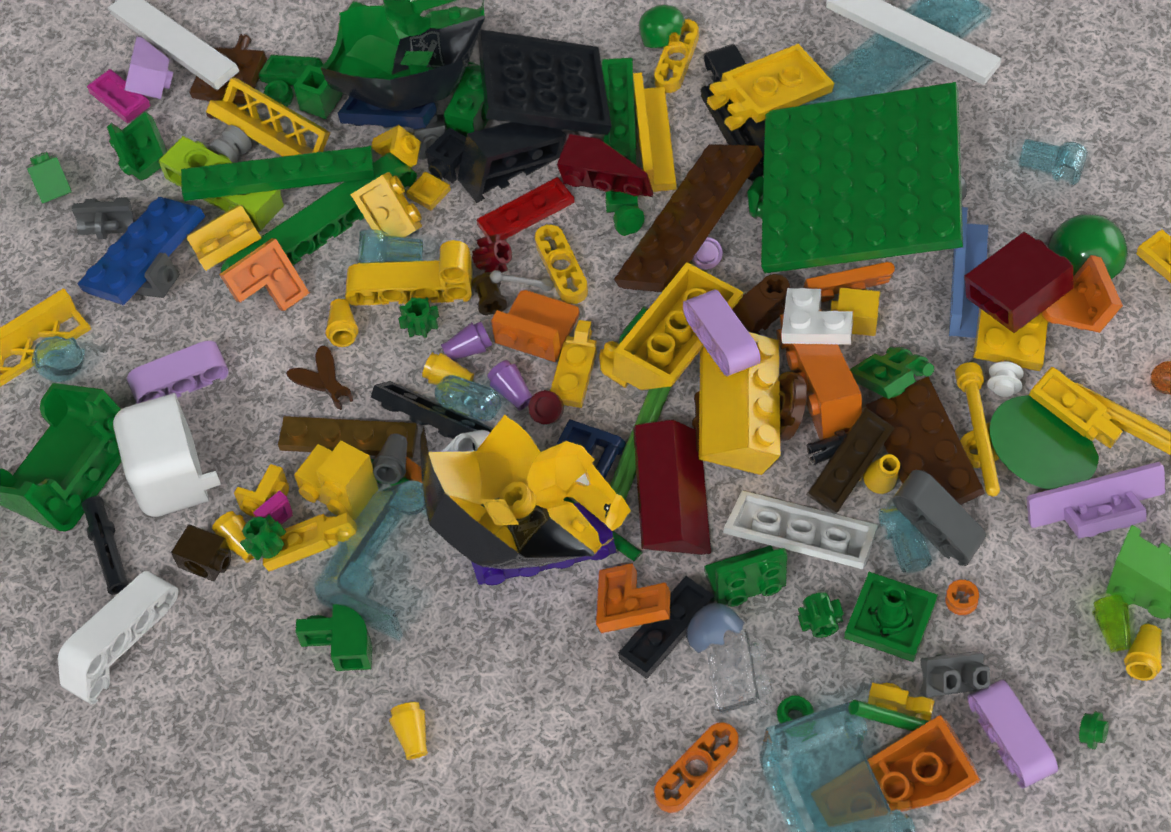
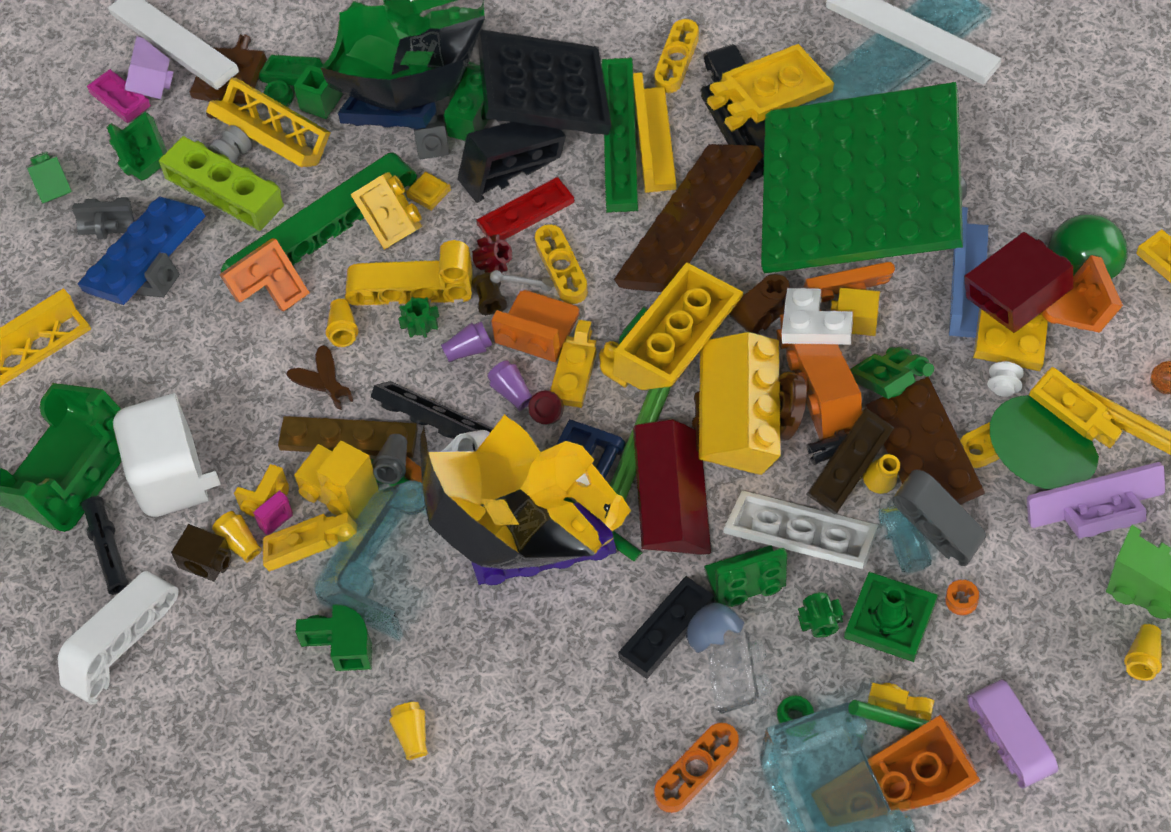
(53, 354): clear light blue hair -> none
(178, 372): lavender beam -> none
(223, 237): yellow bracket -> none
(263, 537): green gear -> none
(277, 173): green plate -> none
(378, 247): clear light blue piece -> none
(399, 143): yellow bracket -> none
(440, 366): yellow cone -> none
(446, 155): black bracket -> none
(468, 398): clear light blue plate -> none
(520, 507): yellow bush -> none
(597, 165): dark red slope -> none
(625, 605): orange plate -> none
(628, 219): green plate -> none
(658, 24): green hair -> none
(709, 254): lavender plate -> none
(721, 332): lavender beam -> none
(754, 198): green arm -> none
(954, 674): dark grey hips -> none
(970, 380): yellow piece -> none
(1062, 161): clear light blue piece -> none
(1093, 729): green plate -> none
(1114, 622): clear neon green cone -> none

